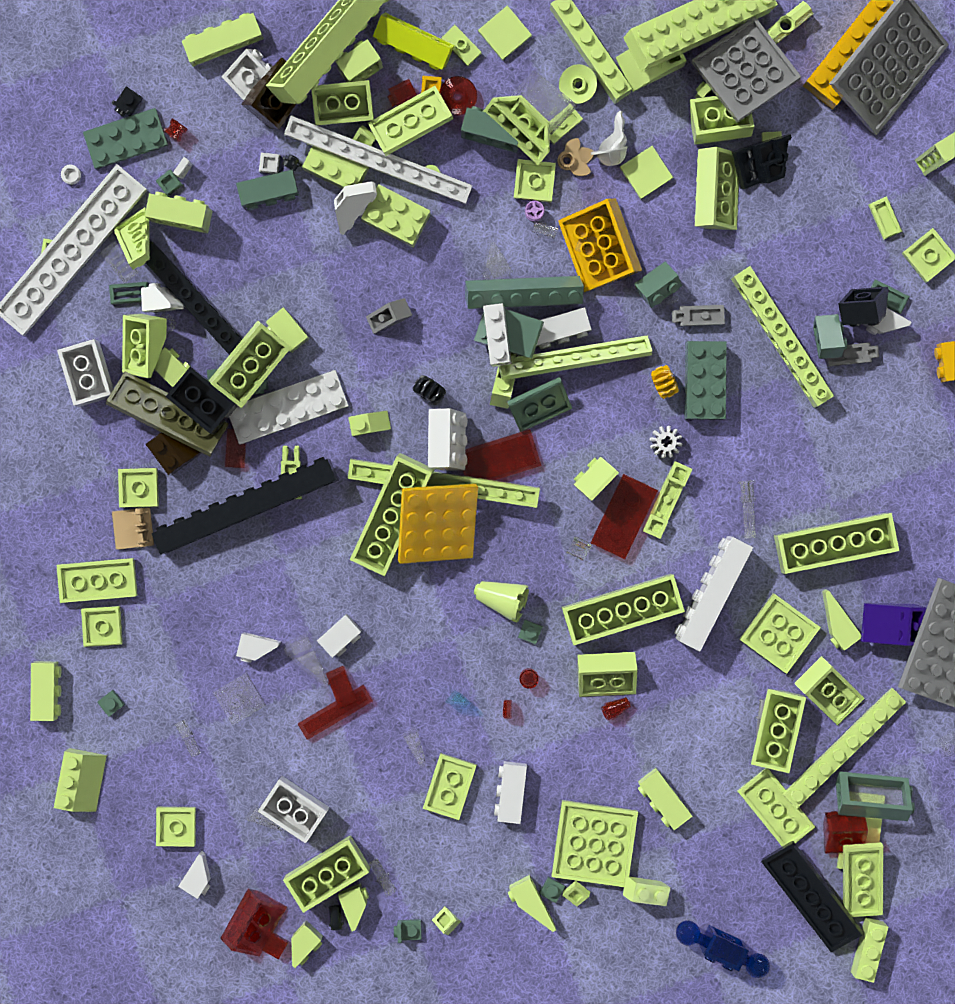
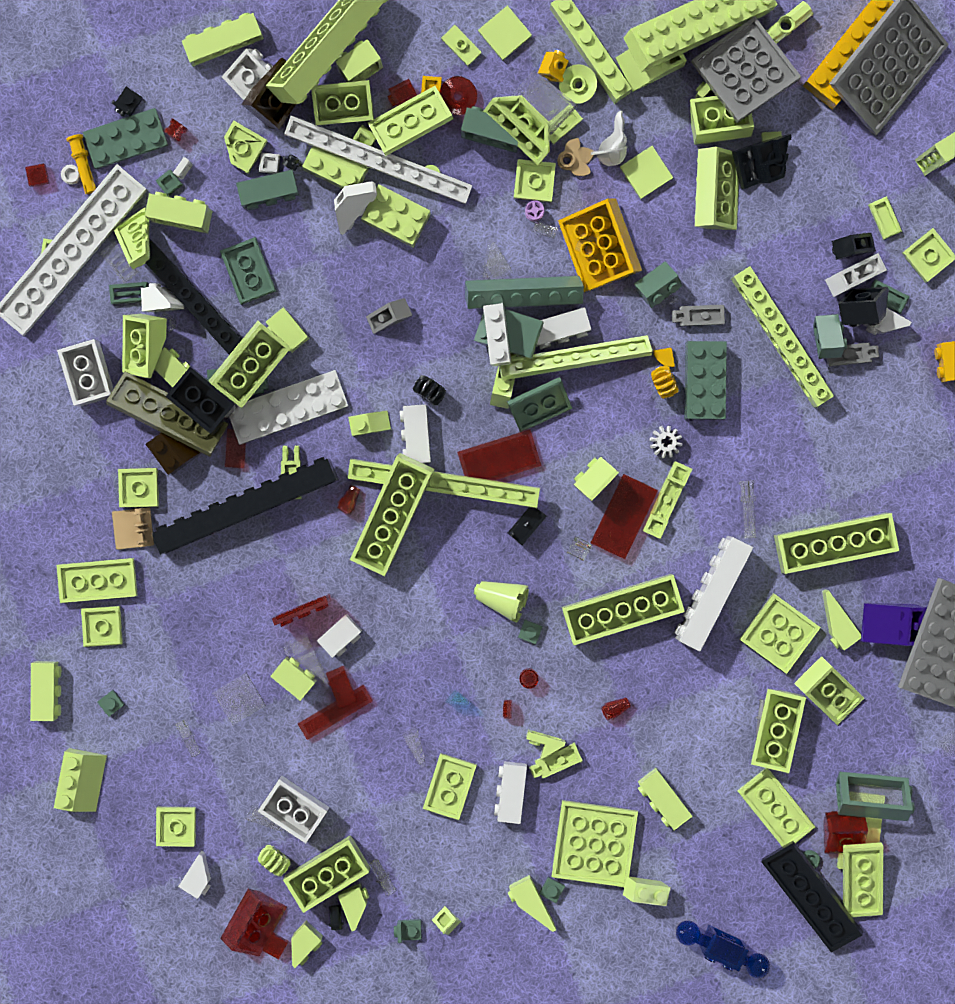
(37, 175): none -> clear red plate
(80, 155): none -> yellow pin
(243, 146): none -> yellowish green plate
(248, 270): none -> sand green tile
(254, 646): white slope -> none
(274, 860): none -> yellowish green gear
(294, 678): none -> yellowish green slope
(302, 610): none -> clear red plate
(348, 500): none -> clear red cone
(413, 41): neon yellow brick -> none
(416, 432): none -> white brick
(437, 523): yellow plate -> none
(447, 439): white brick -> none
(526, 524): none -> black hinge
(550, 743): none -> yellowish green slope
(553, 66): none -> yellow brick
(556, 761): none -> yellowish green hinge
(576, 893): yellowish green plate -> none
(607, 674): yellowish green slope -> none
(664, 356): none -> yellow tile
(812, 857): none -> sand green tile
(844, 748): yellowish green plate -> none
(853, 245): none -> black slope
(855, 274): none -> white slope
(869, 949): yellowish green brick -> none

